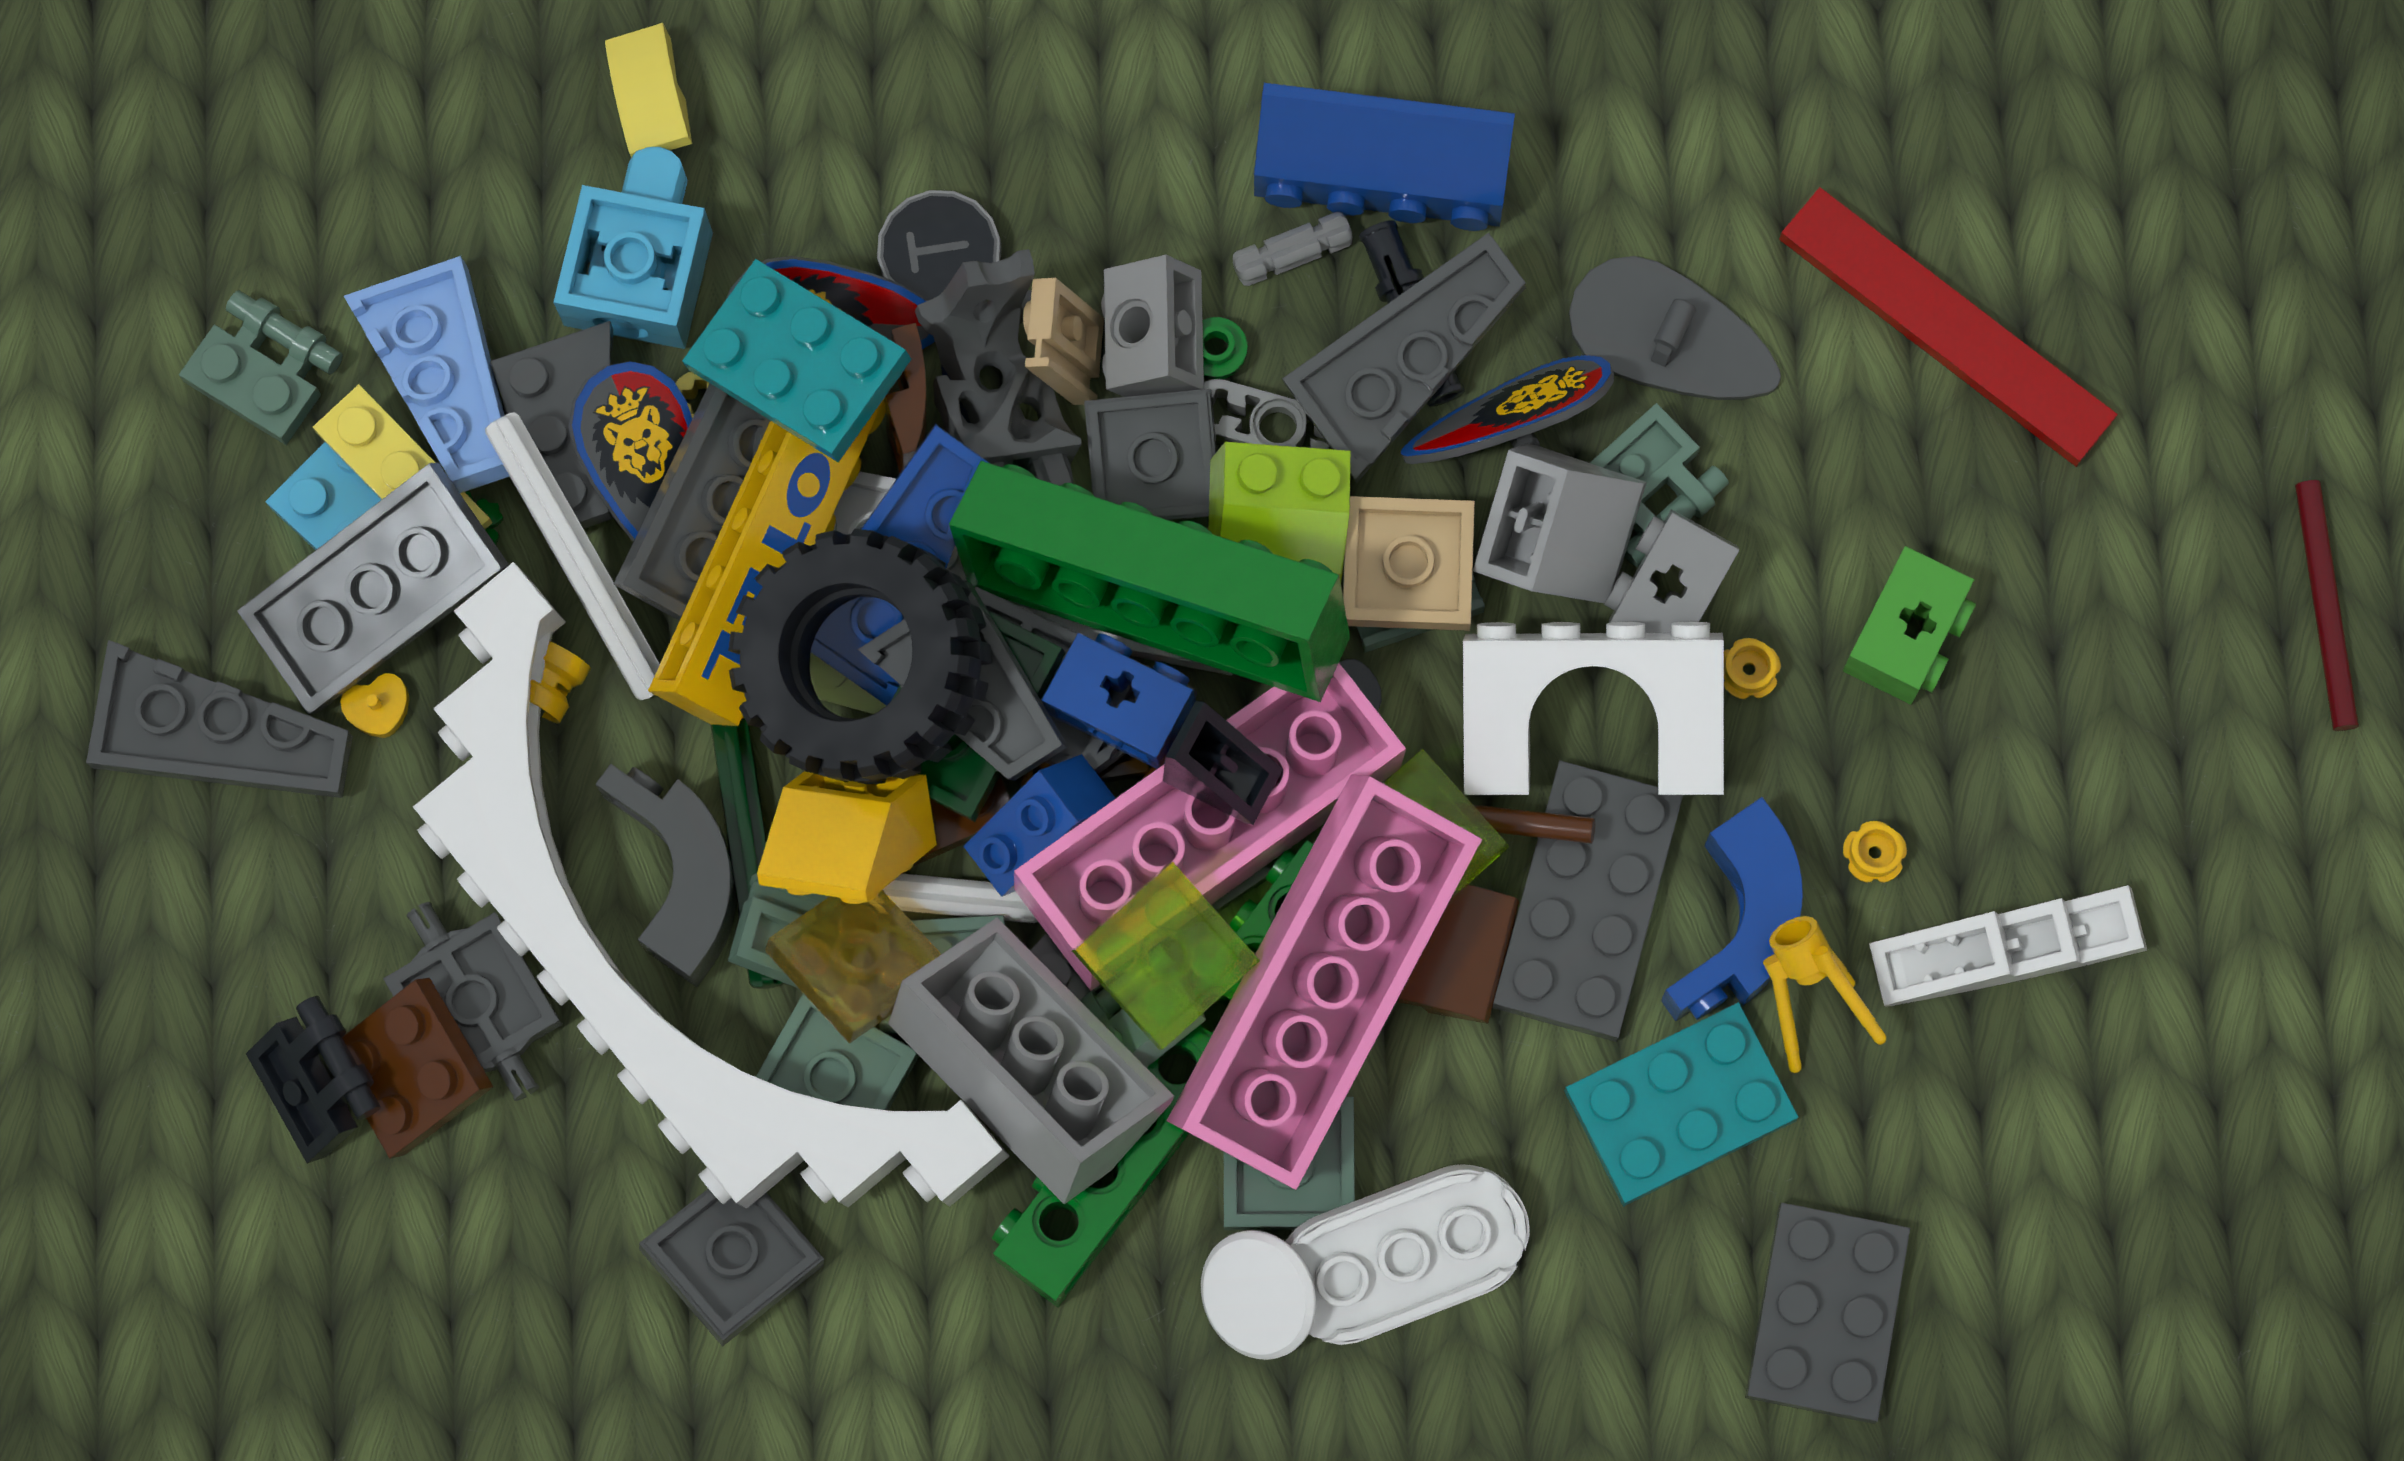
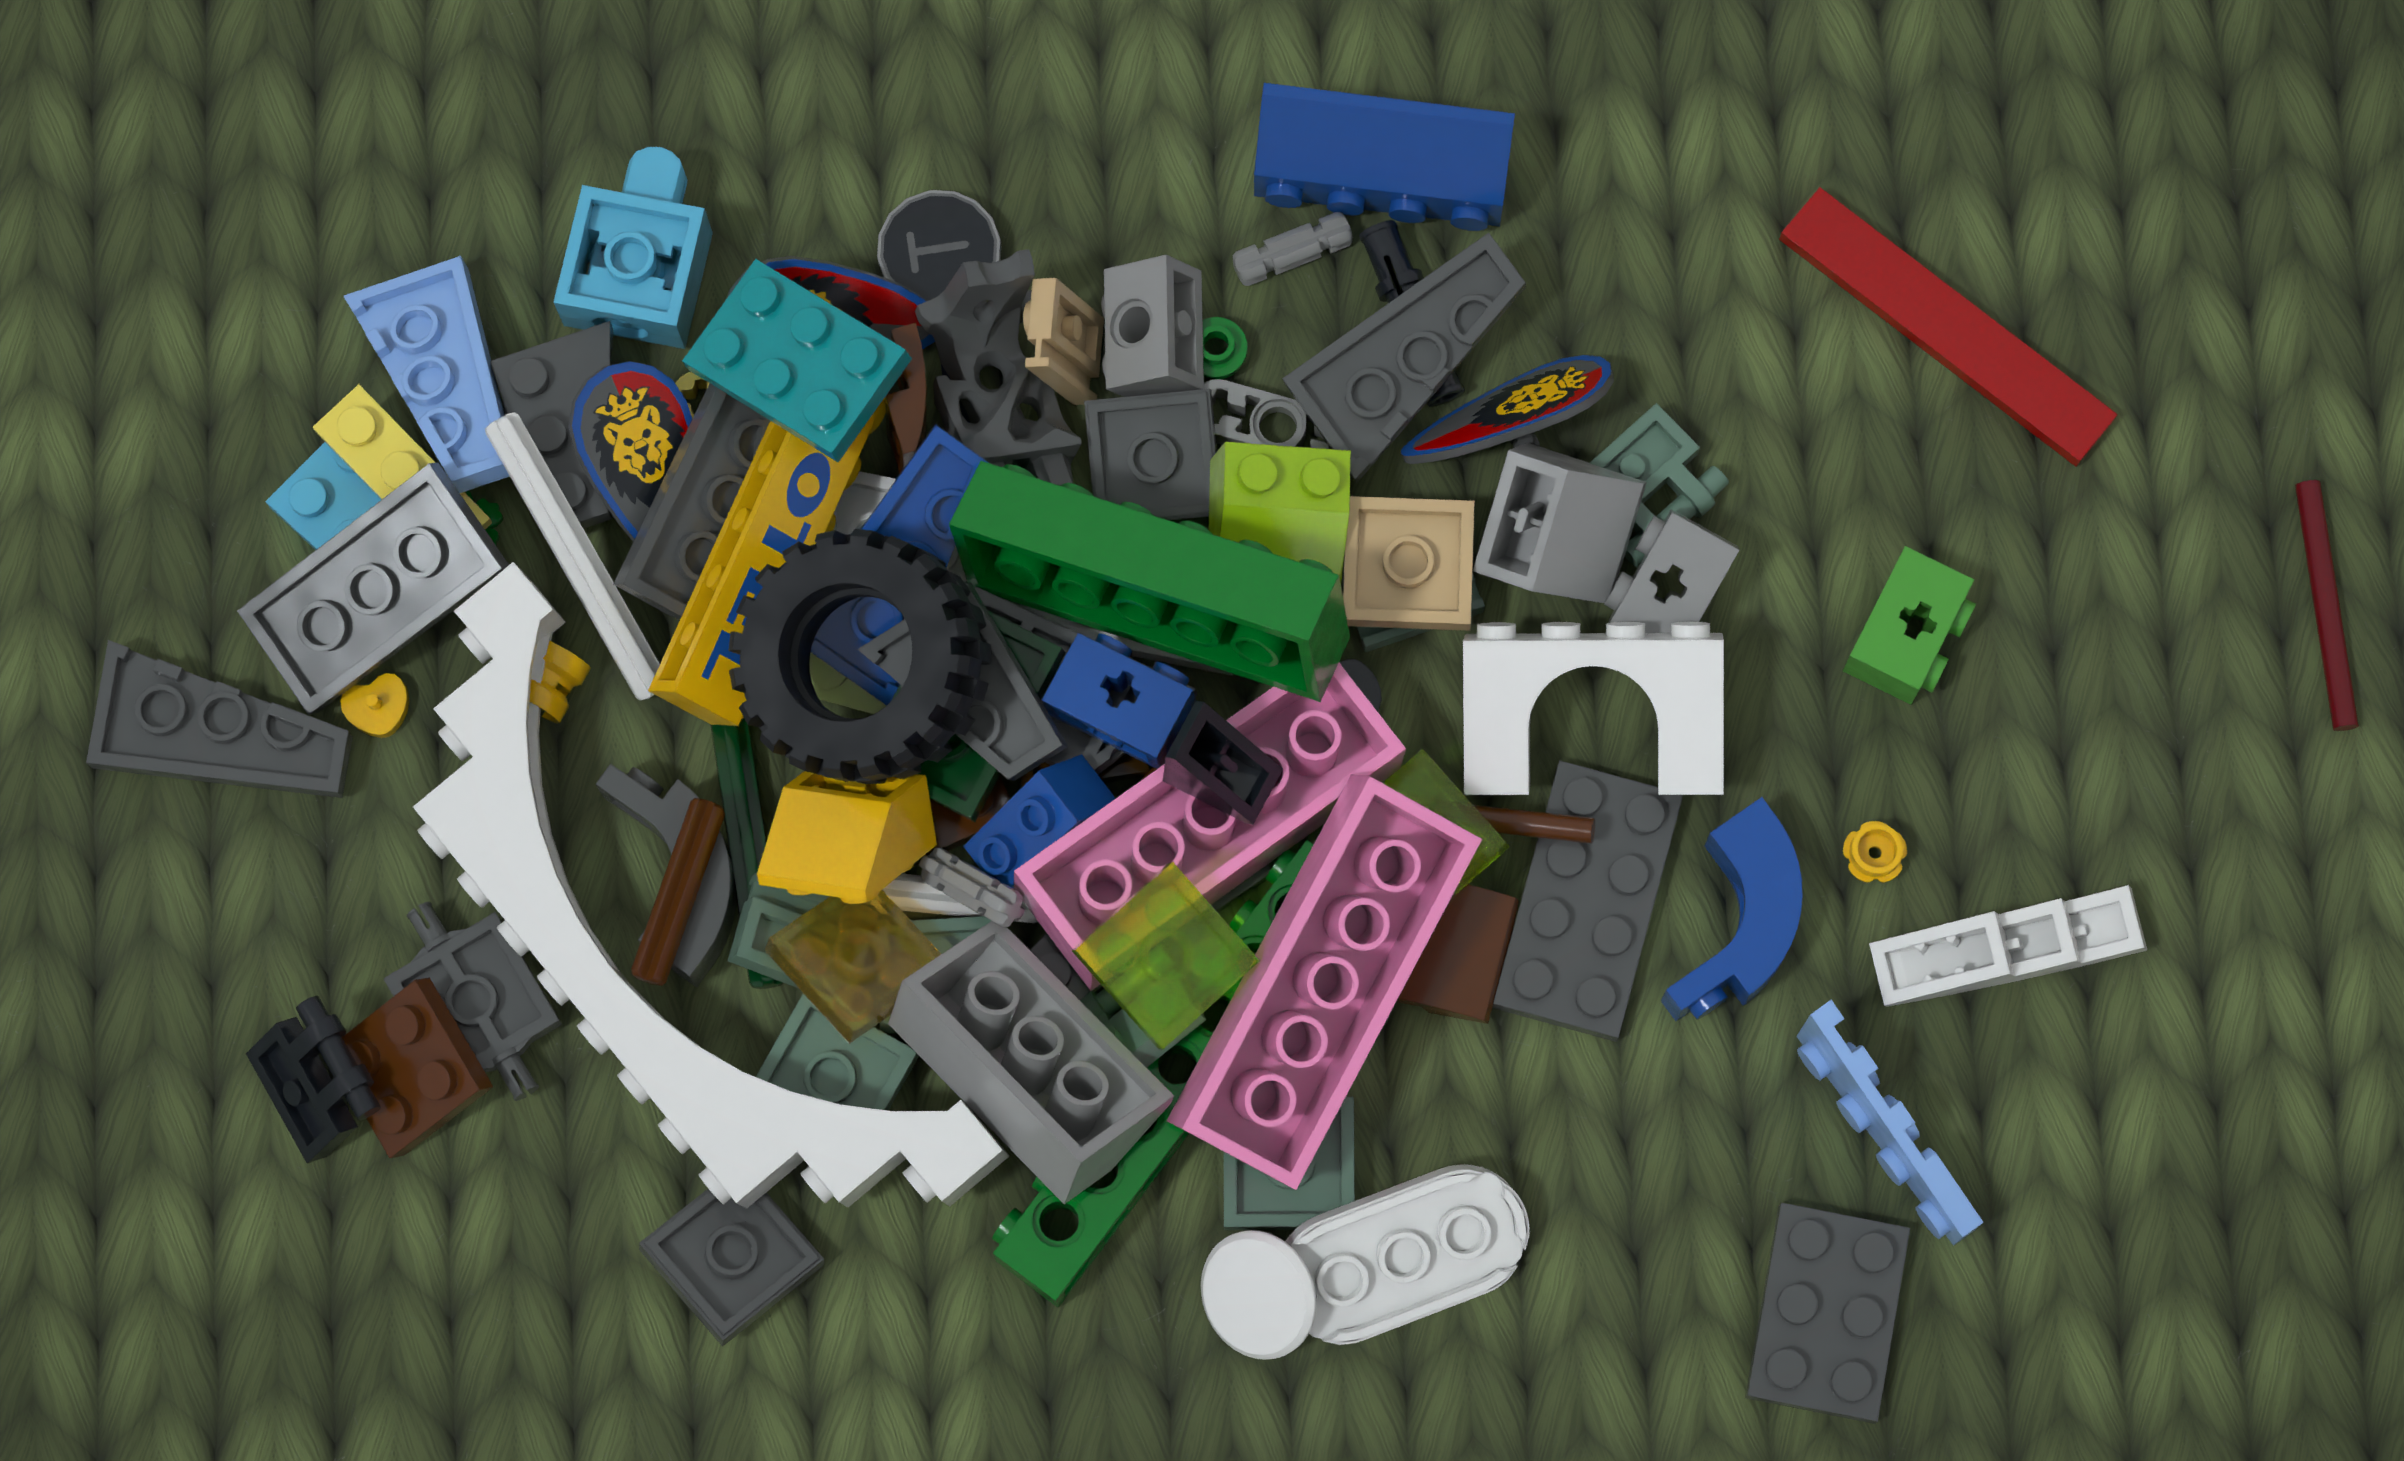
(252, 384): sand green plate -> none
(647, 90): light yellow slope -> none
(678, 892): none -> reddish brown axle
(972, 887): none -> light grey axle
(1668, 333): dark grey shield -> none
(1681, 1104): teal plate -> none
(1764, 661): yellow plate -> none
(1806, 956): yellow plant -> none
(1852, 1073): none -> light blue wing

